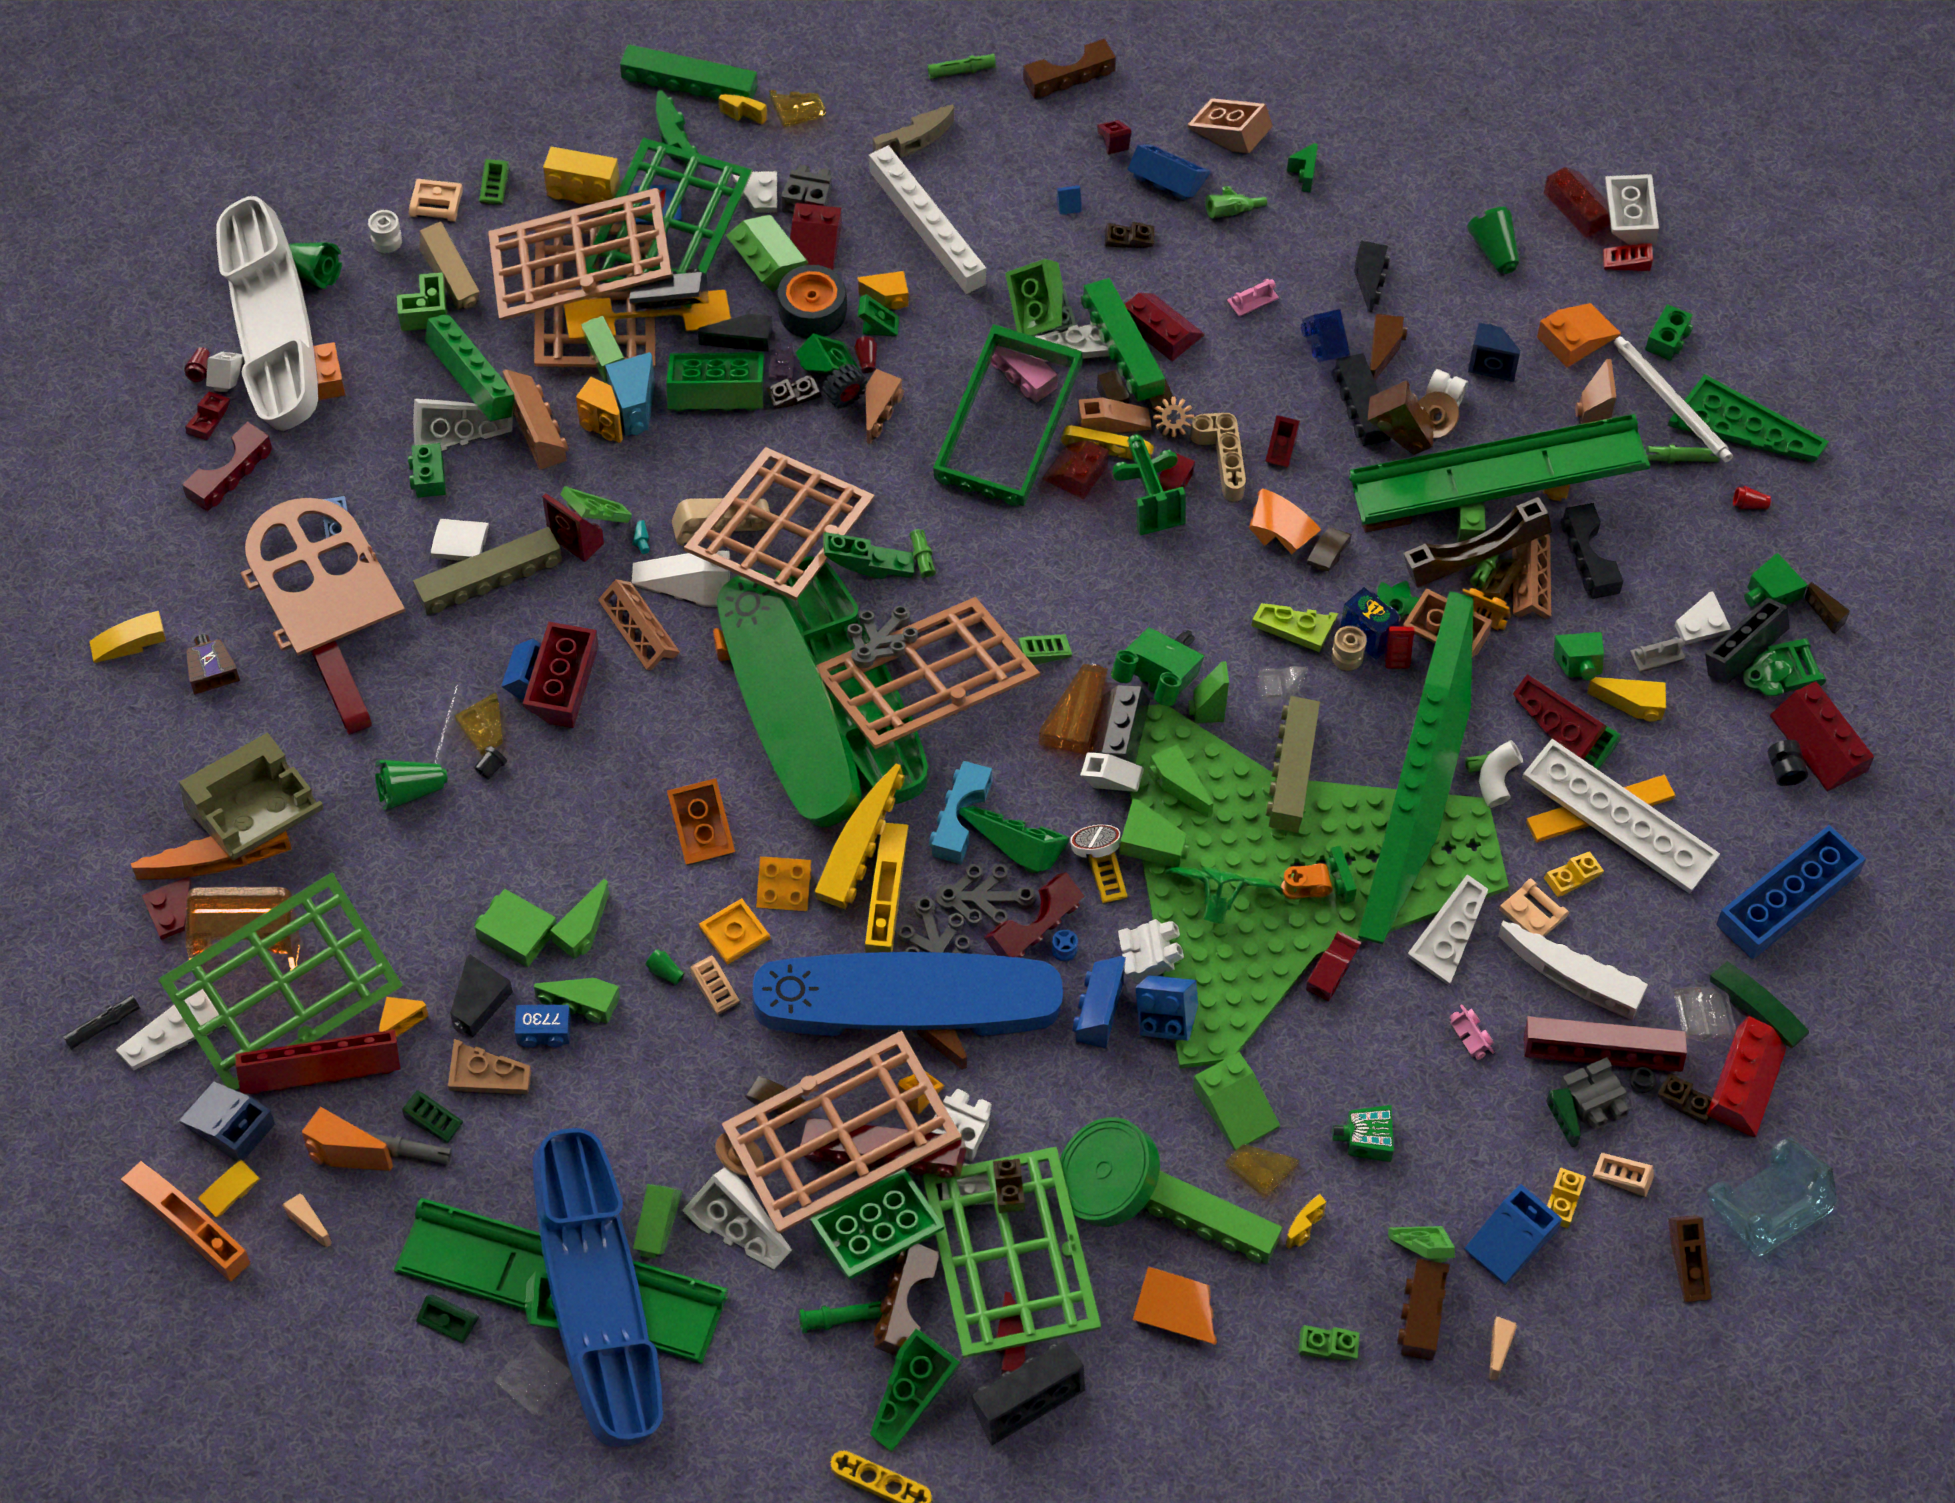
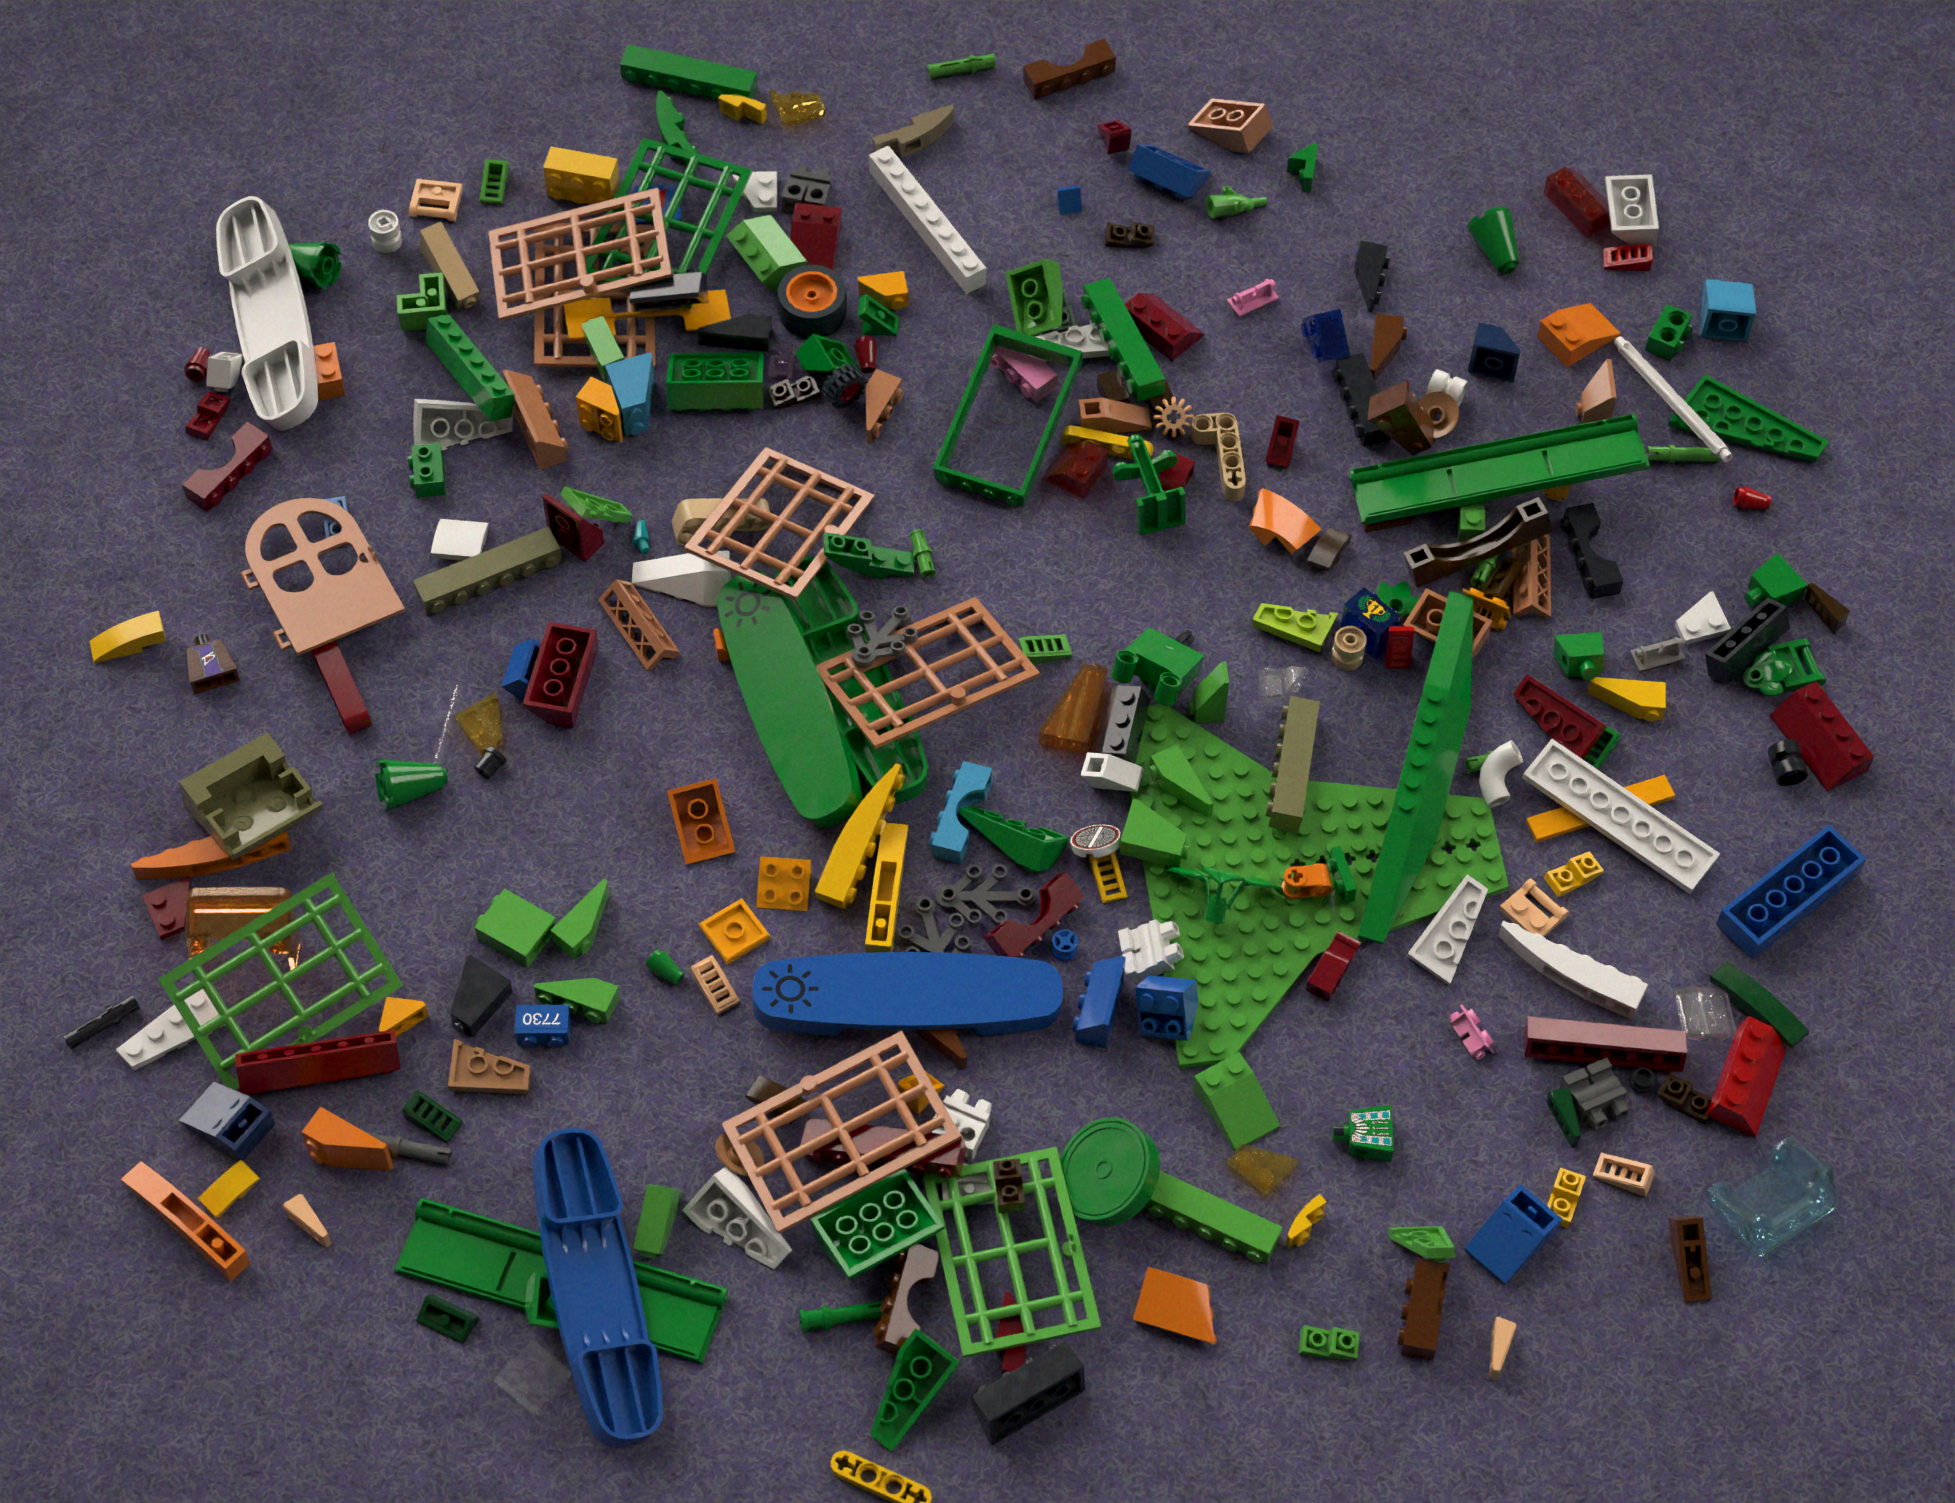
(1727, 310): none -> dark azure slope

